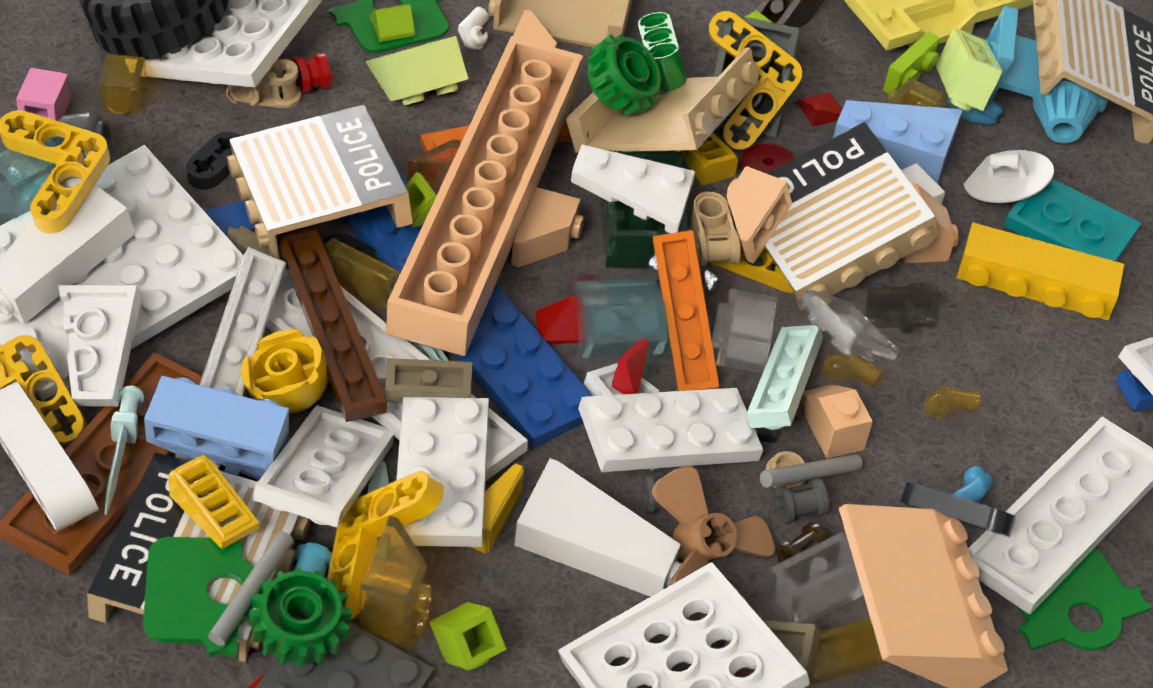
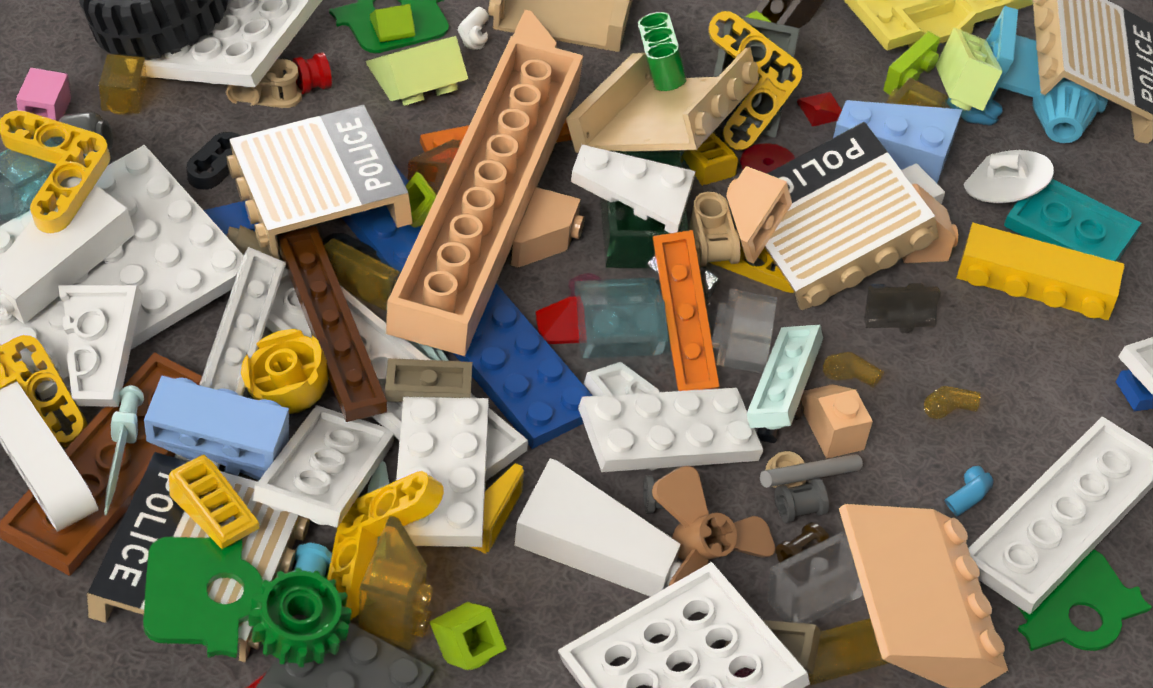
(252, 585): light grey bar -> none
(624, 74): green gear -> none
(630, 368): red slope -> none
(849, 327): clear plate -> none
(959, 508): black beam -> none

